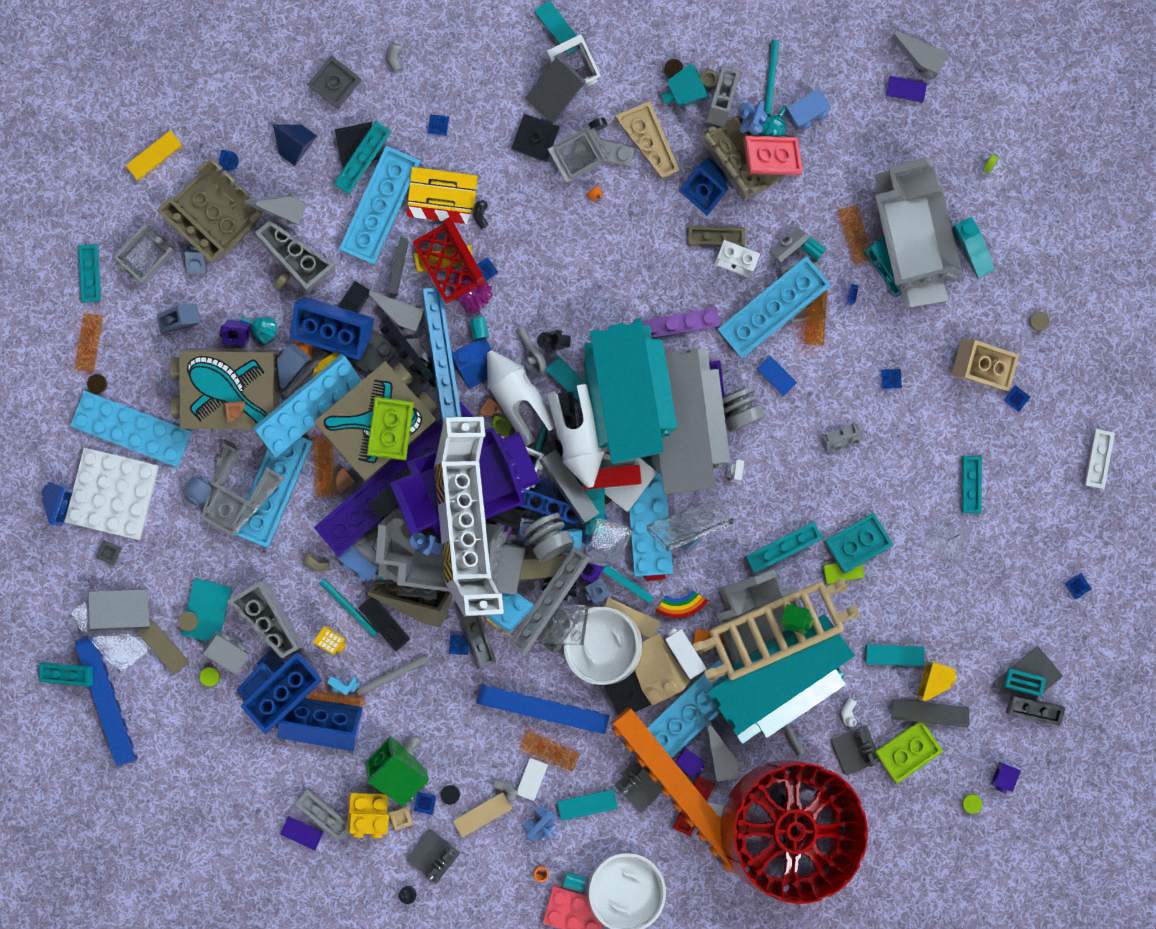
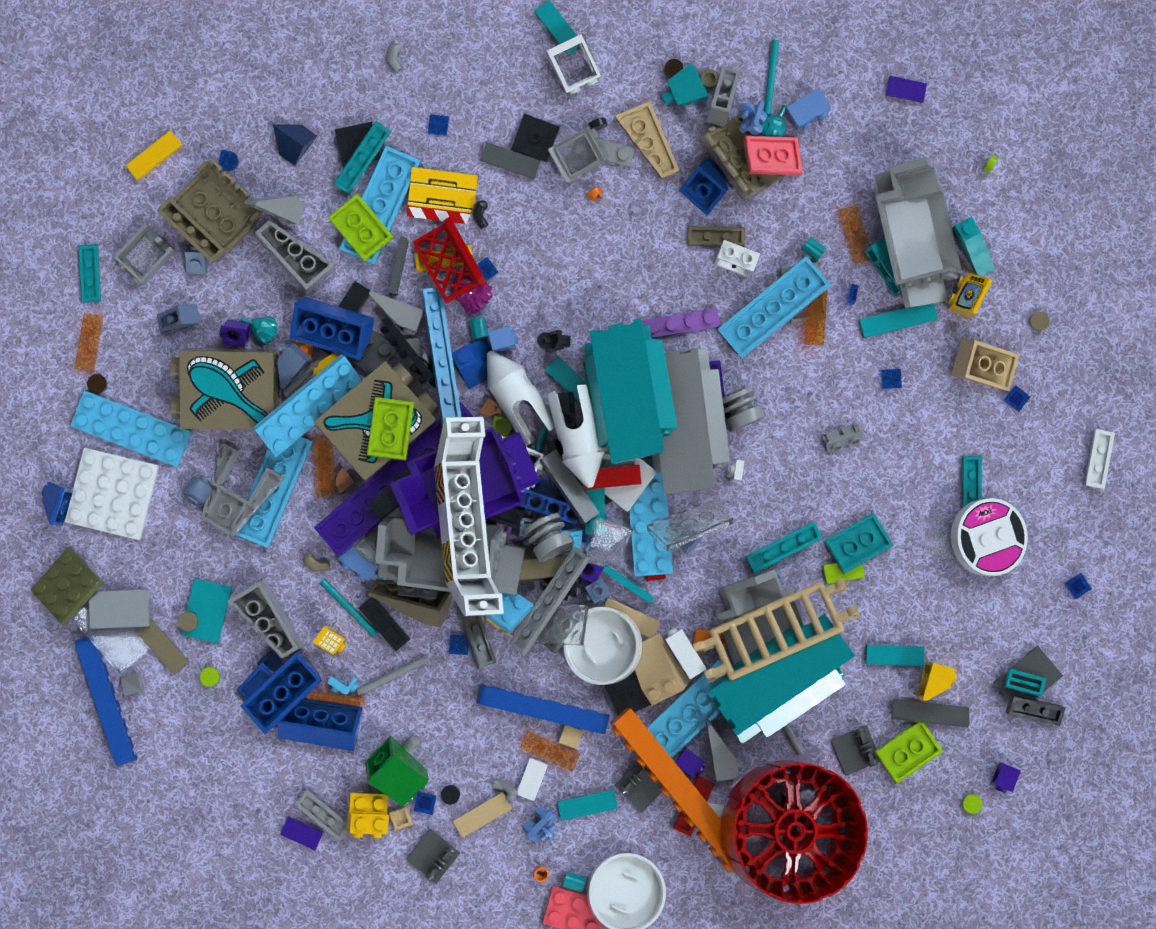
(66, 674): teal tile -> none
(67, 586): none -> olive plate
(109, 552): dark grey tile -> none
(132, 683): none -> light grey slope
(226, 652): light grey brick -> none
(234, 410): nougat tile -> none
(281, 281): dark tan tile -> none
(334, 82): dark grey plate -> none
(360, 227): none -> lime tile
(411, 890): black bush -> none
(425, 543): medium blue hips -> none
(503, 339): none -> medium blue brick
(510, 160): none -> dark grey tile
(534, 355): light grey piece -> none
(555, 89): dark grey tile -> none
(570, 736): none -> tan tile
(681, 606): tile -> none
(776, 375): blue tile -> none
(789, 244): light grey plate -> none
(797, 619): green brick -> none
(847, 714): white arm -> none
(897, 320): none -> teal tile
(923, 56): light grey slope -> none
(969, 295): none -> yellow slope
(989, 537): none -> brick

